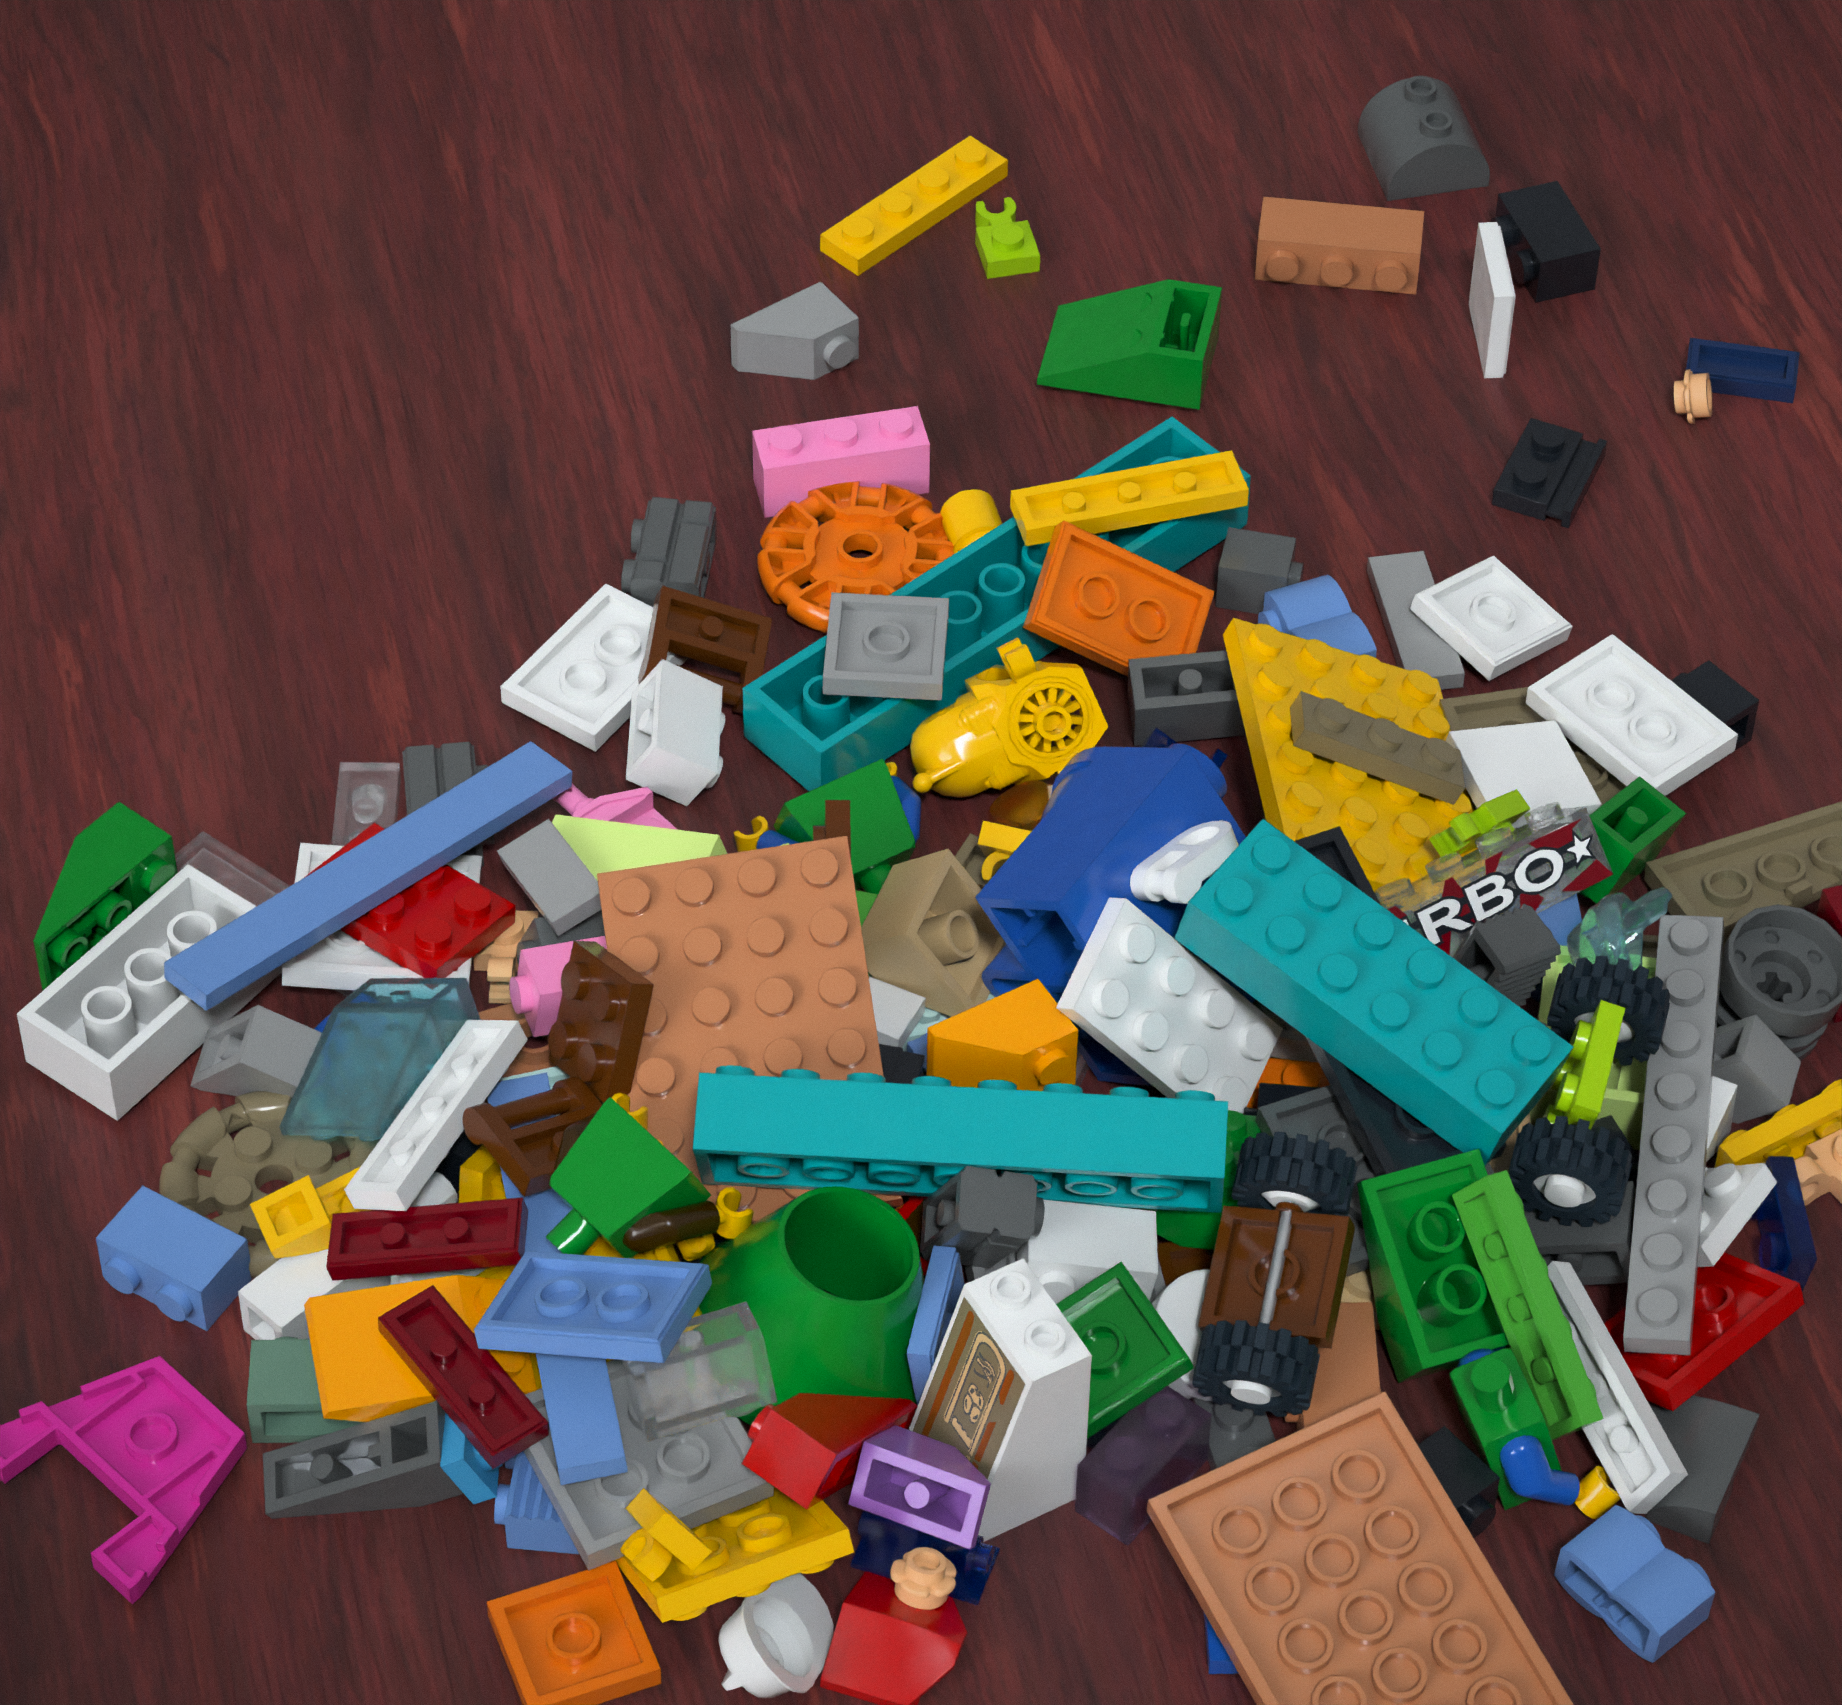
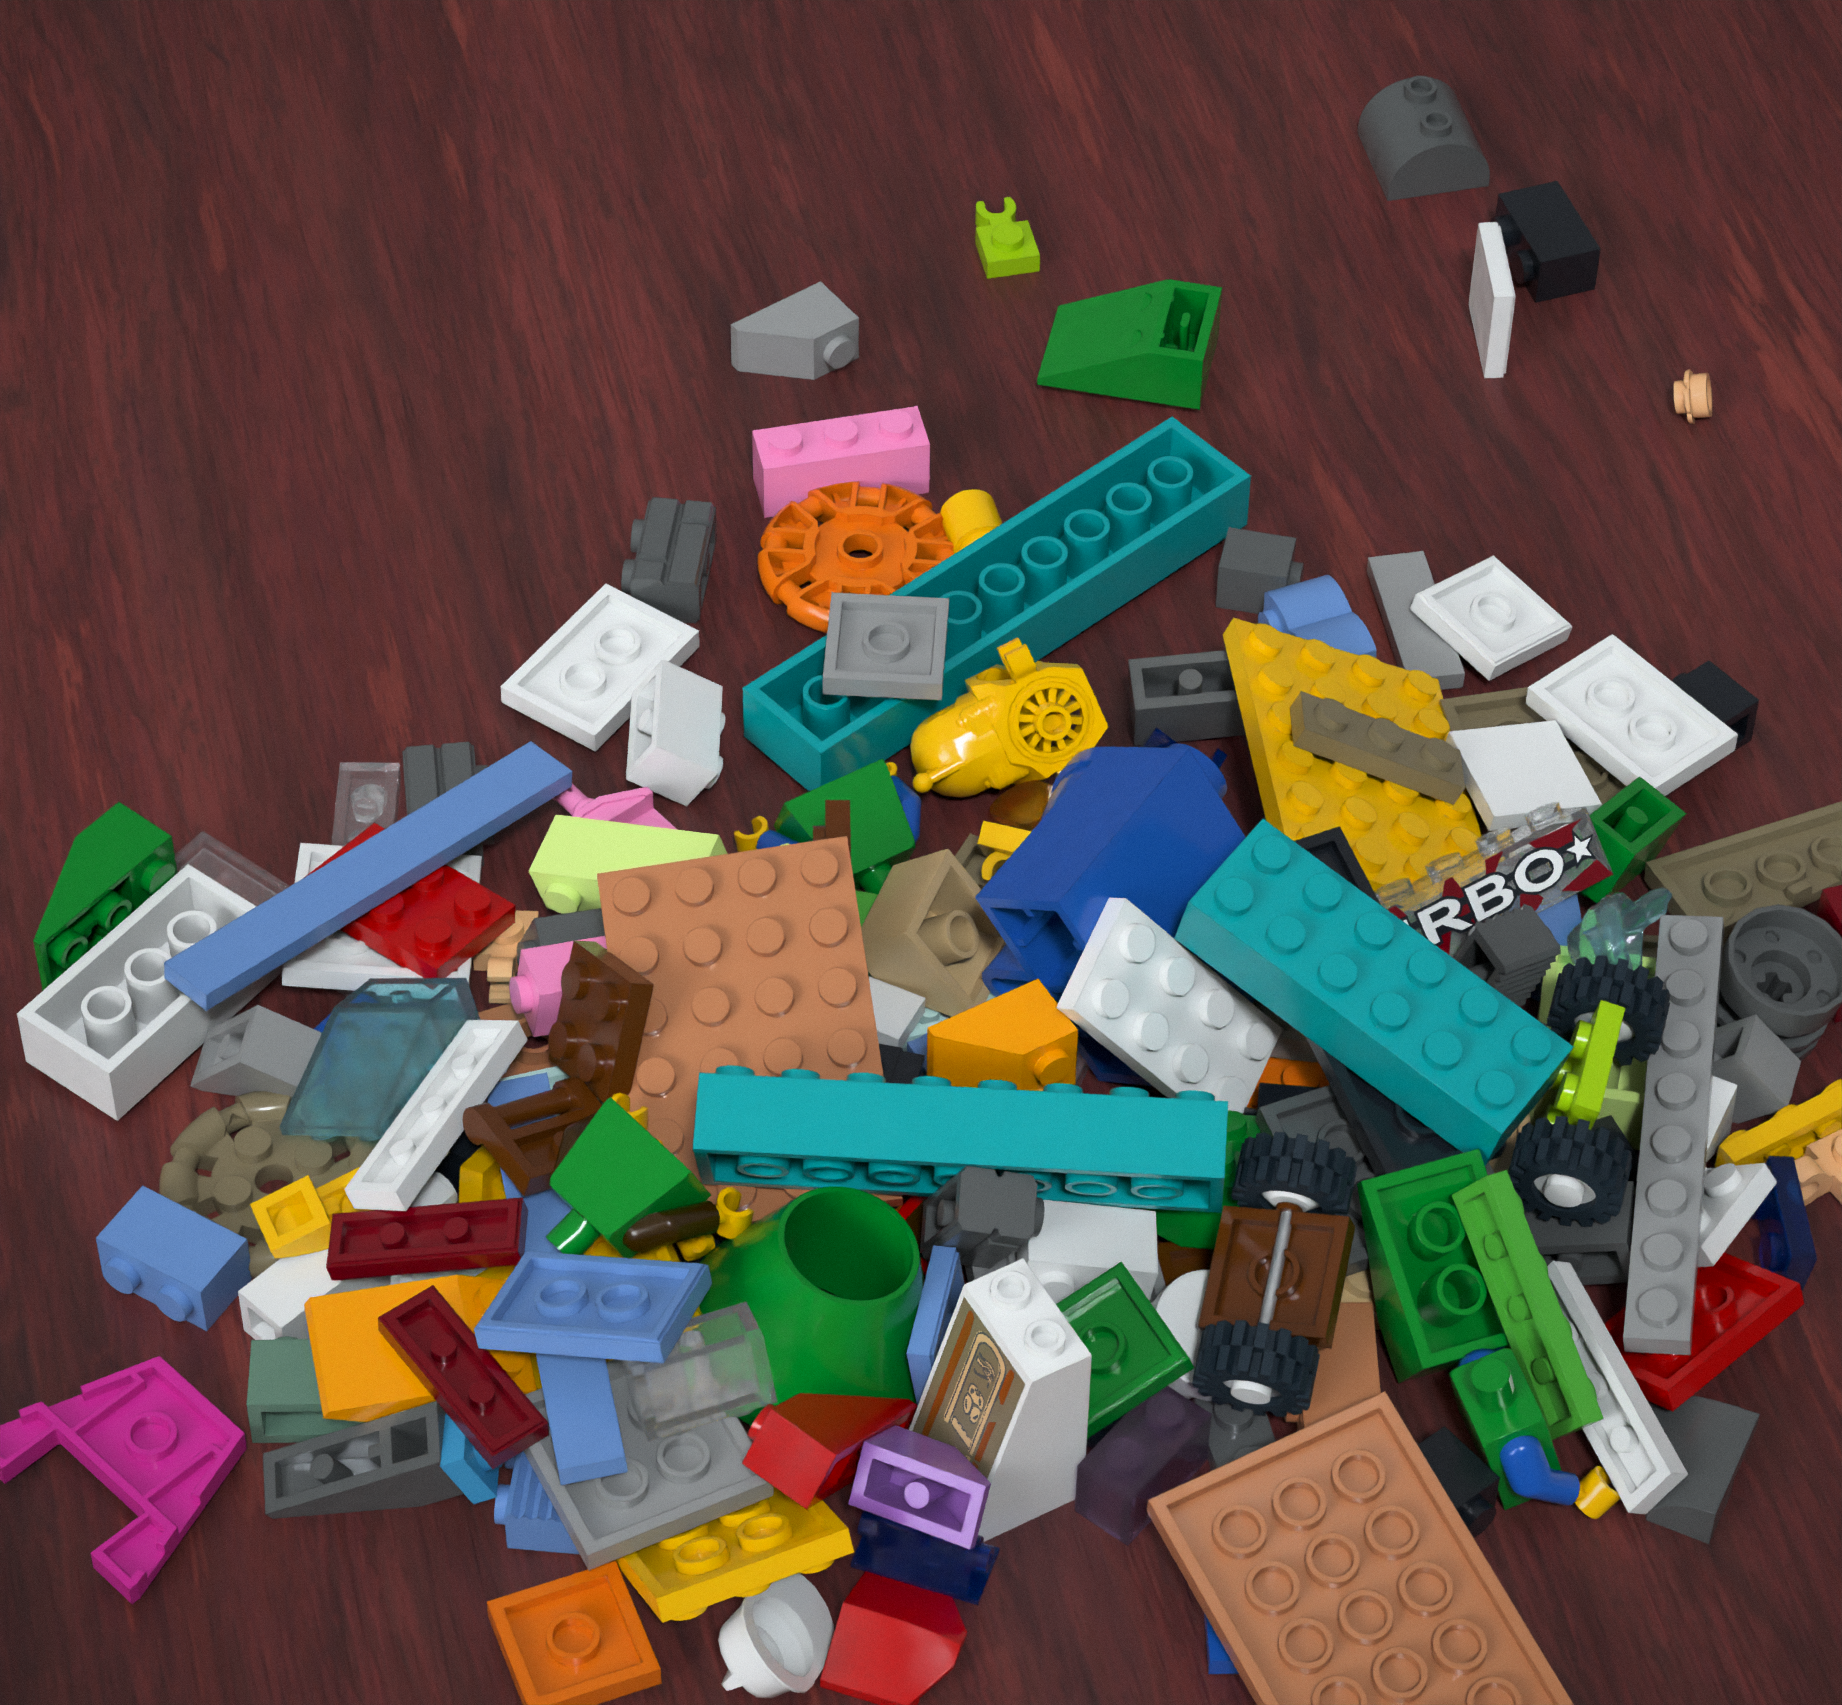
(552, 876): light grey tile -> none
(660, 1538): yellow tile -> none
(708, 634): reddish brown plate -> none
(913, 205): yellow plate -> none
(923, 1578): light nougat plate -> none
(1113, 602): orange tile -> none
(1131, 497): yellow plate -> none
(1183, 863): white plate -> none
(1339, 245): nougat brick -> none
(1488, 817): lime plate -> none
(1548, 472): black plate -> none
(1635, 1582): medium blue brick -> none
(1745, 369): dark blue tile -> none

